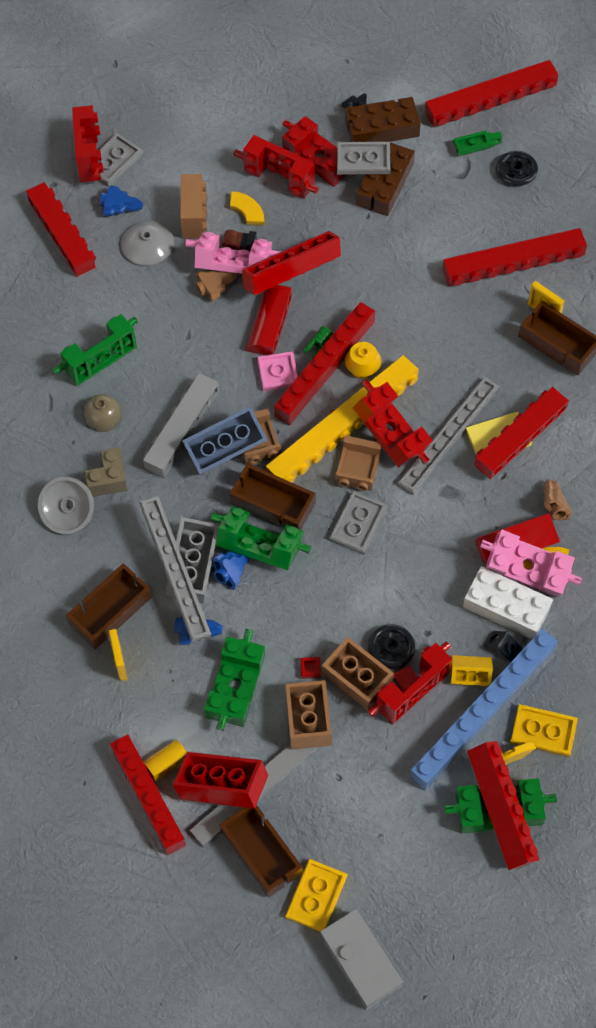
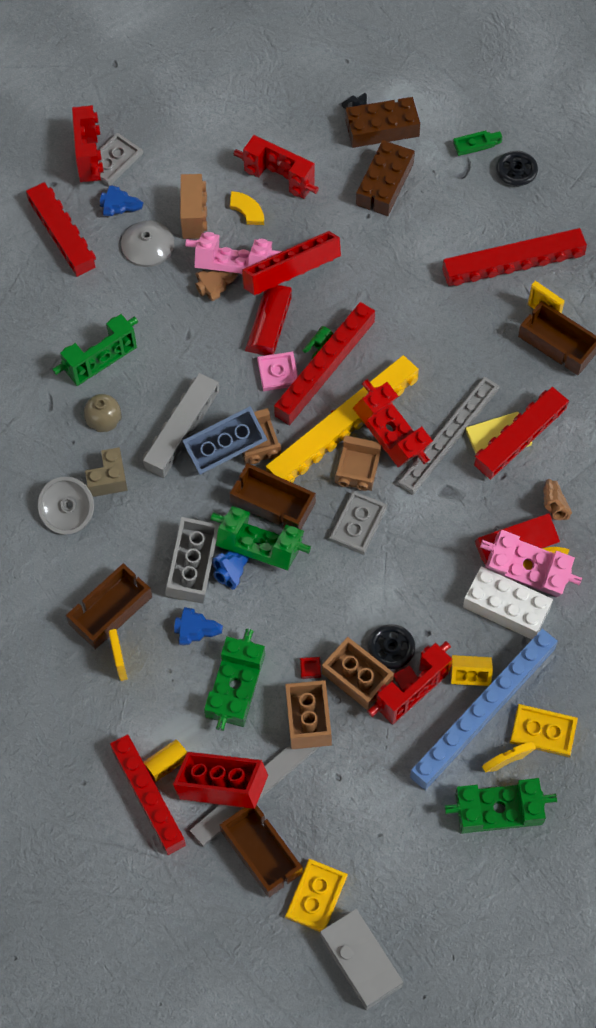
(175, 569): light grey tile -> none
(239, 240): leg -> none
(306, 142): red brick -> none
(363, 158): light grey tile -> none
(363, 360): yellow cone -> none
(491, 93): red brick -> none
(503, 805): red brick -> none
(505, 644): black bracket -> none

